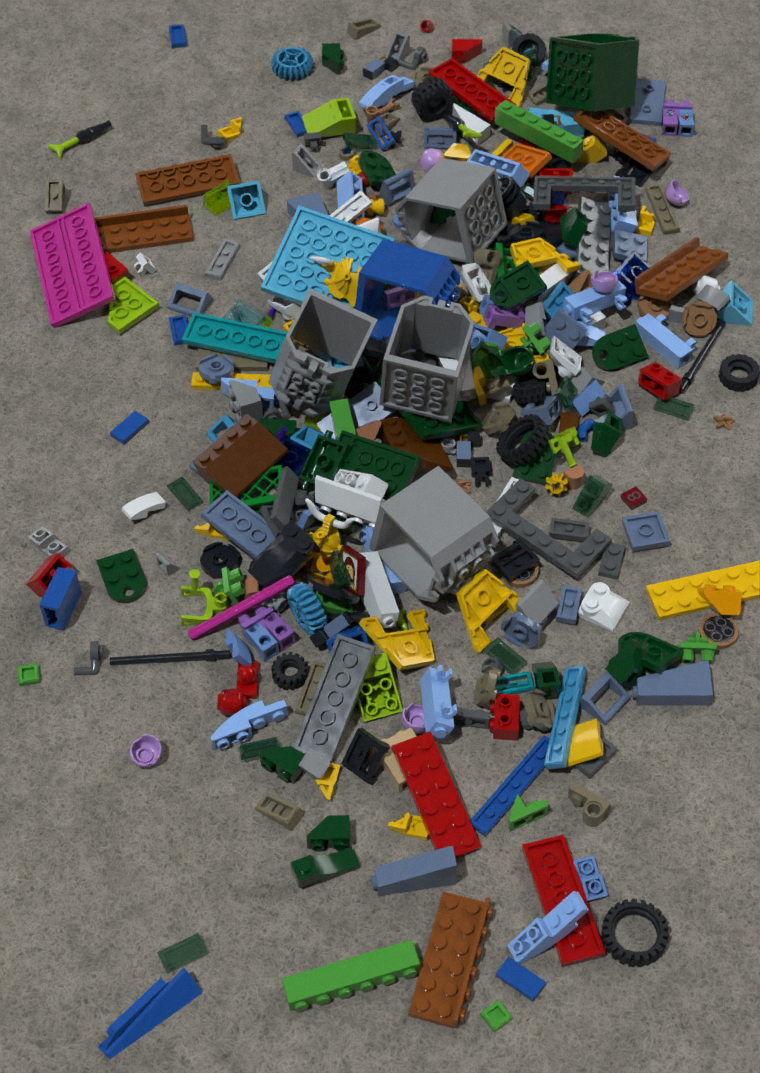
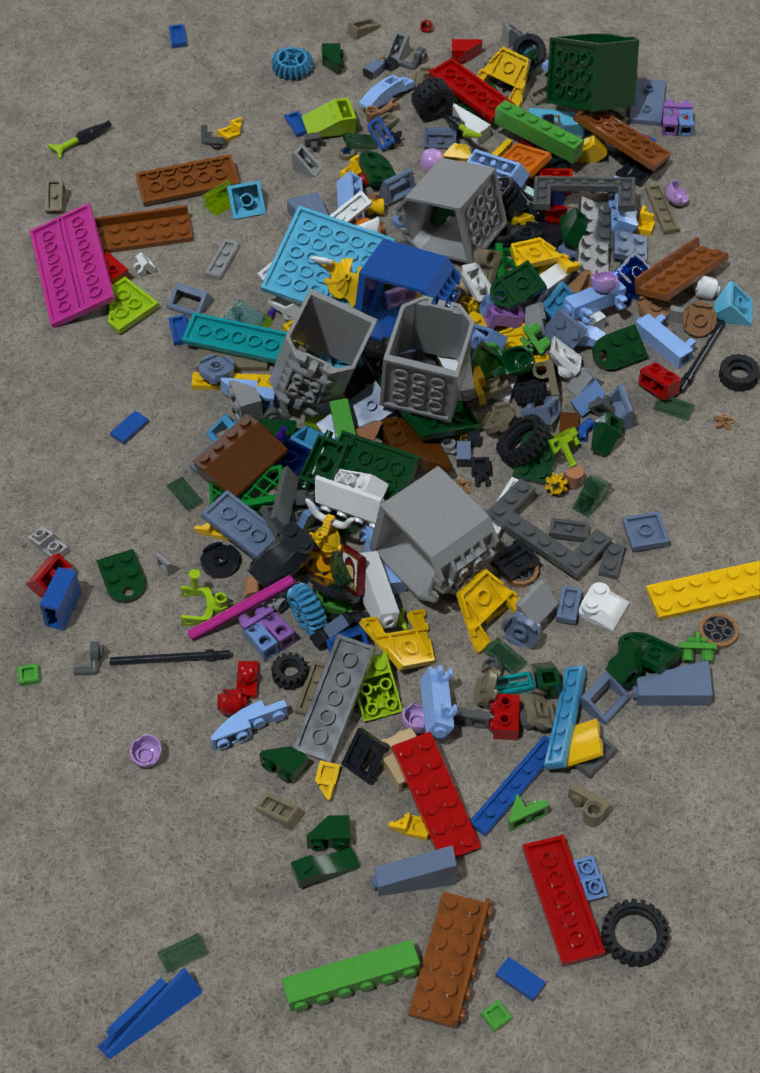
(140, 506): white slope -> none
(231, 584): bright green hips -> none
(240, 650): medium blue slope -> none
(253, 749): clear green tile -> none
(314, 764): light grey slope -> none
(331, 175): white piece -> none
(549, 930): light blue slope -> none
(566, 392): clear green tile -> none
(633, 498): dark red tile -> none
(713, 296): light grey slope -> none
(722, 600): light orange slope -> none

